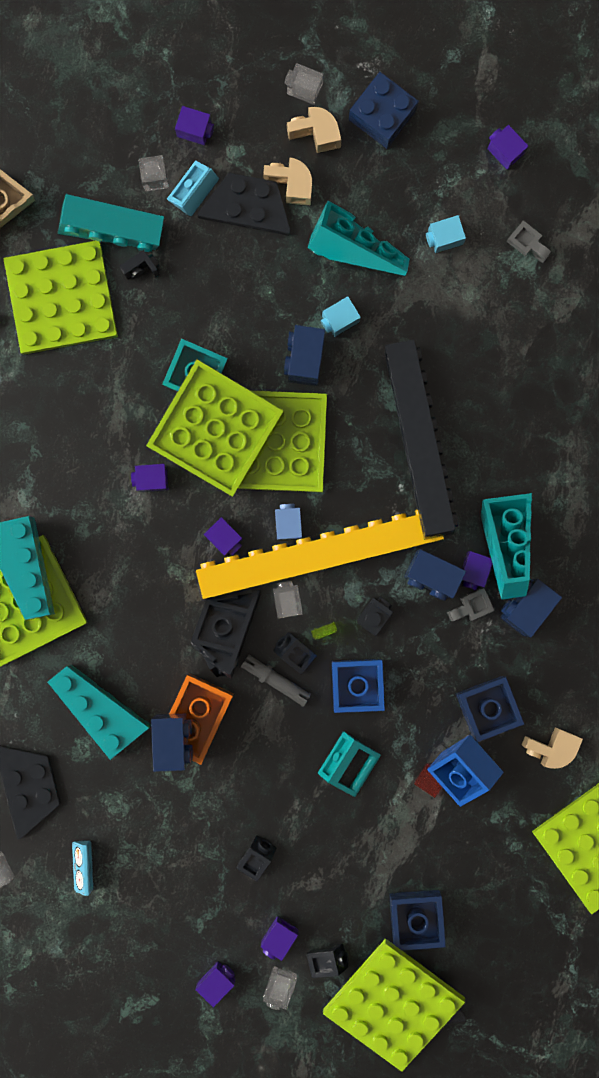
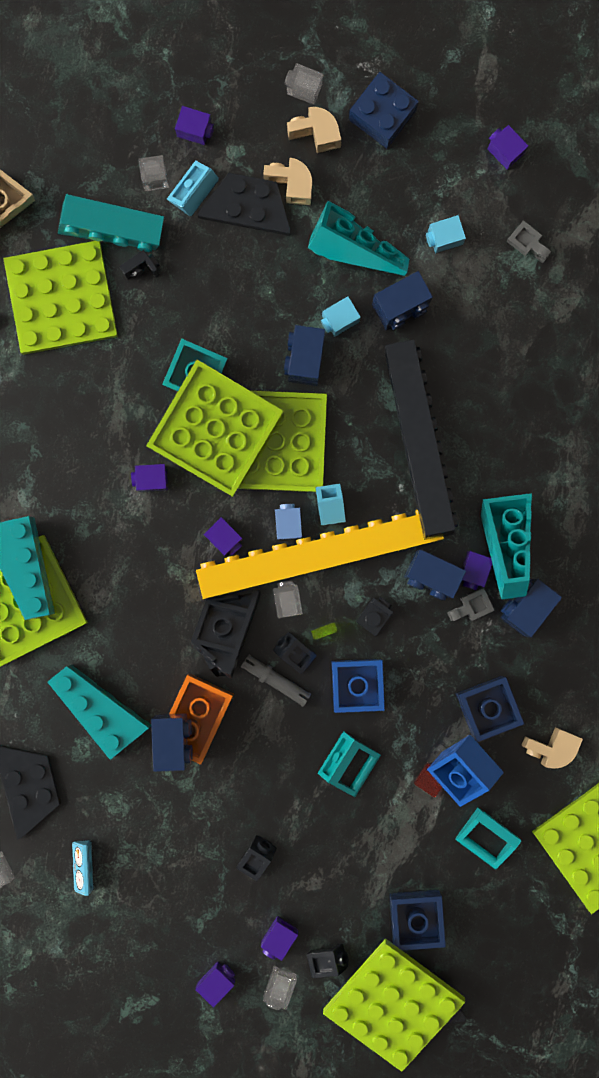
(330, 504): none -> medium azure brick
(401, 301): none -> dark blue brick
(489, 822): none -> teal tile

